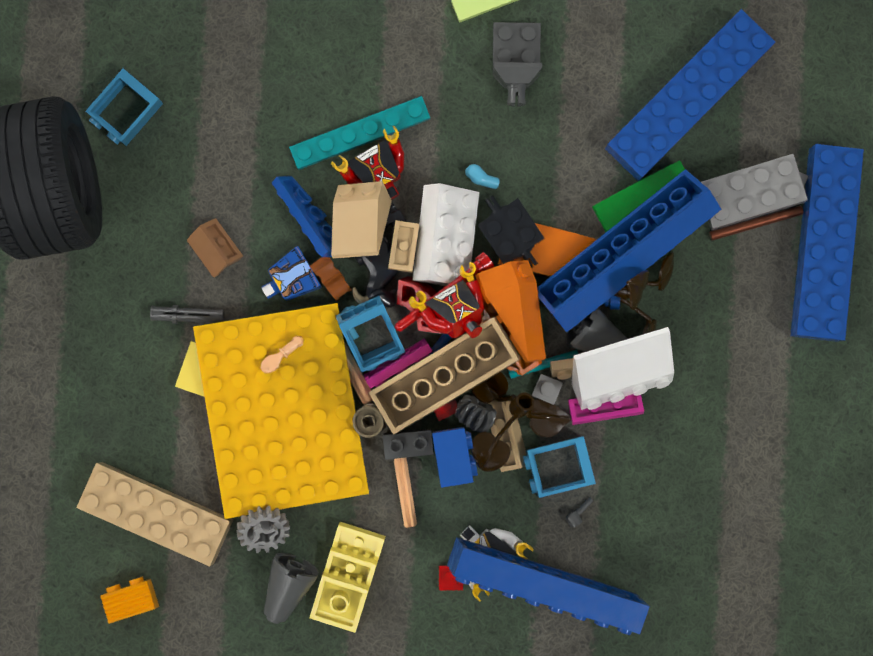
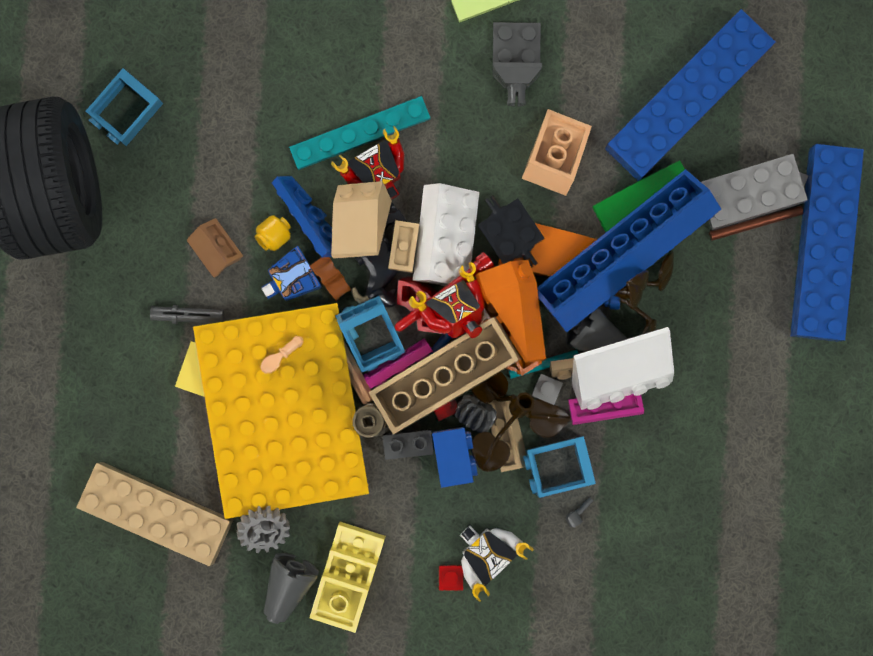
(129, 600): light orange brick -> none
(272, 233): none -> yellow head
(405, 492): light nougat axle -> none
(480, 178): medium azure arm -> none
(547, 586): blue brick -> none
(557, 152): none -> light nougat slope

